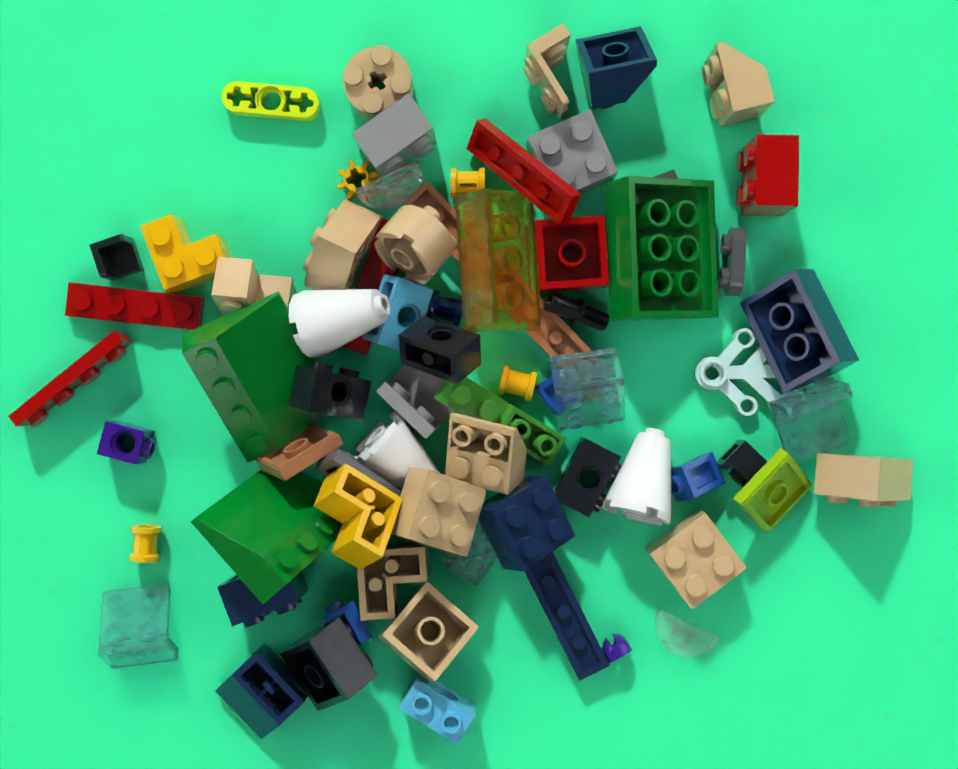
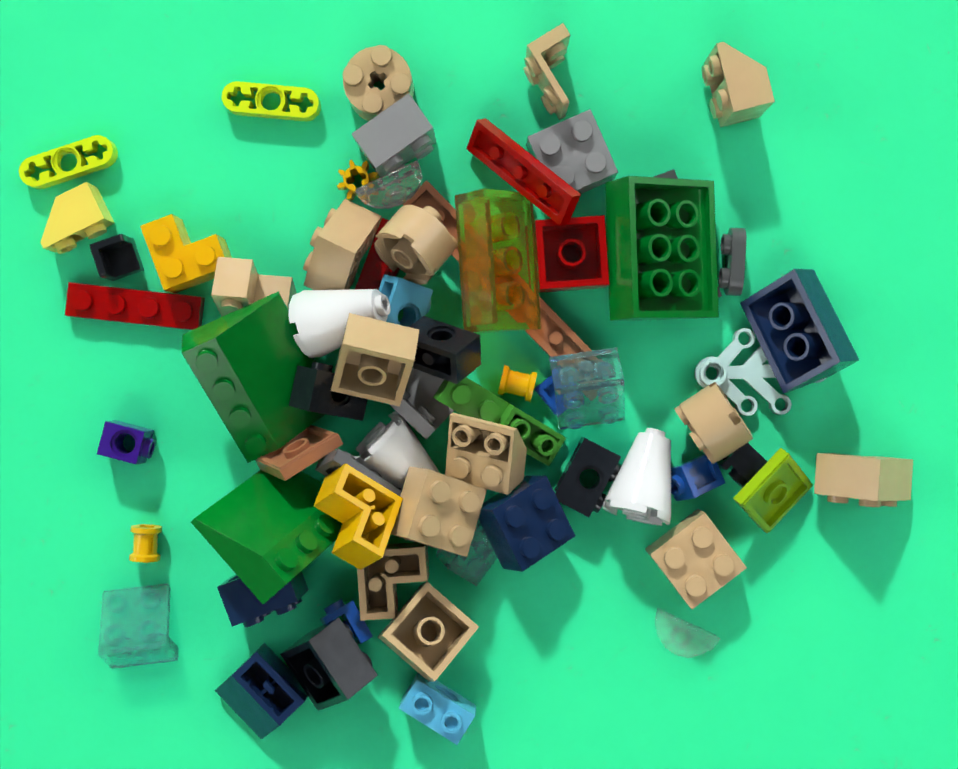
(49, 179): none -> neon yellow beam
(61, 388): red plate -> none
(74, 217): none -> light yellow slope
(375, 359): none -> tan brick
(445, 308): bush -> none
(466, 181): yellow bush -> none
(566, 616): dark blue plate -> none
(575, 310): black axle -> none
(614, 65): dark blue slope -> none
(616, 650): dark purple hinge -> none
(713, 423): none -> tan brick
(769, 175): red brick -> none
(812, 418): clear light blue bracket -> none

